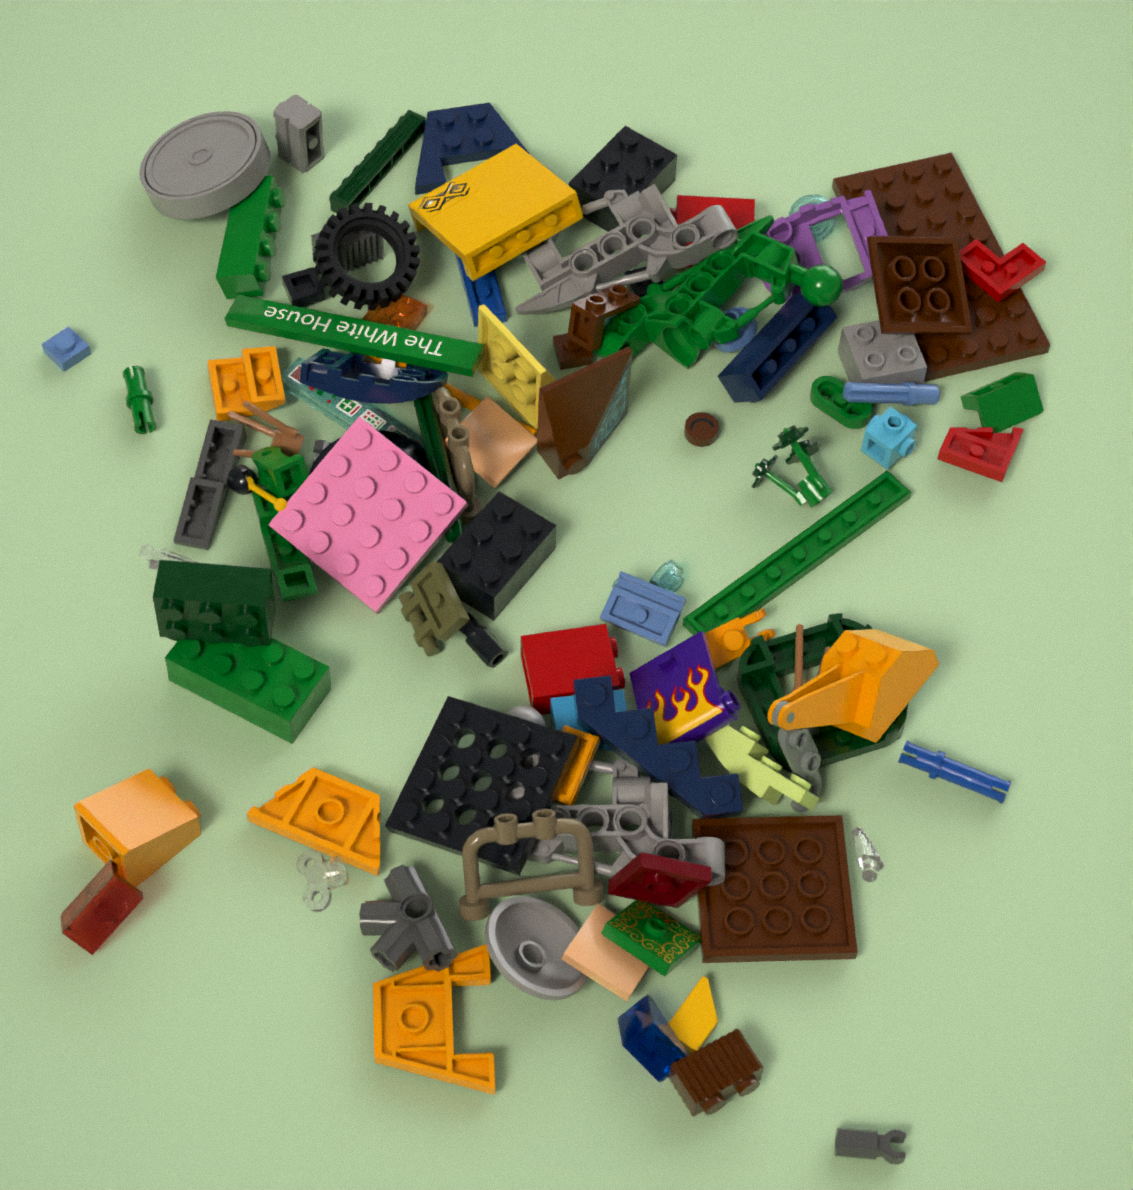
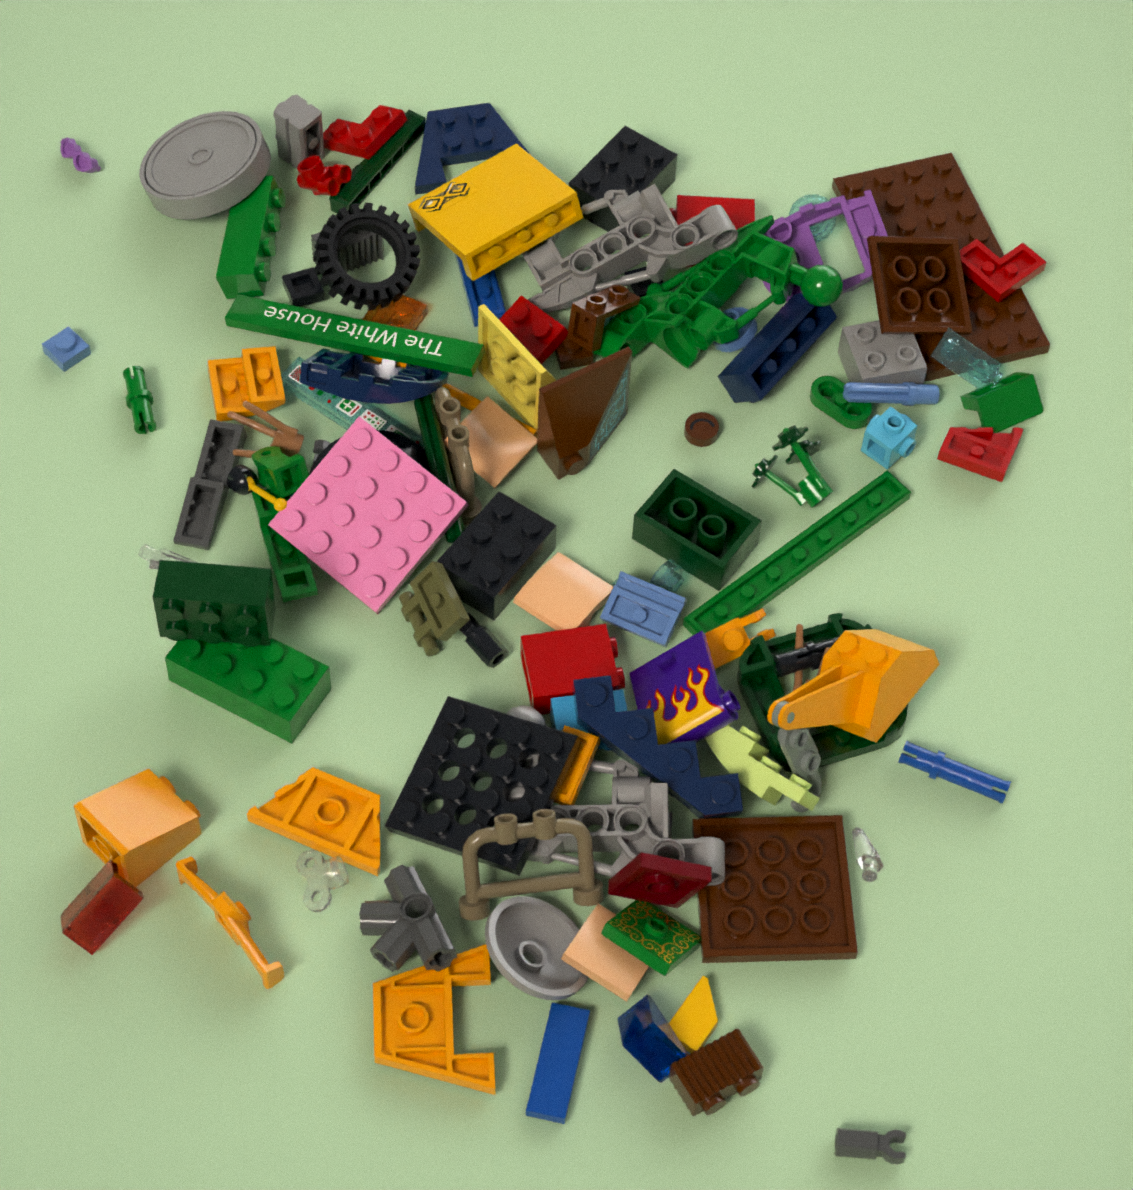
(81, 160): none -> medium lavender piece
(233, 919): none -> light orange plate
(321, 178): none -> red plate
(364, 138): none -> red plate
(534, 328): none -> red wing
(557, 1063): none -> blue tile
(563, 594): none -> light nougat slope
(696, 529): none -> dark green brick
(802, 658): none -> black pin
(967, 360): none -> clear light blue hinge

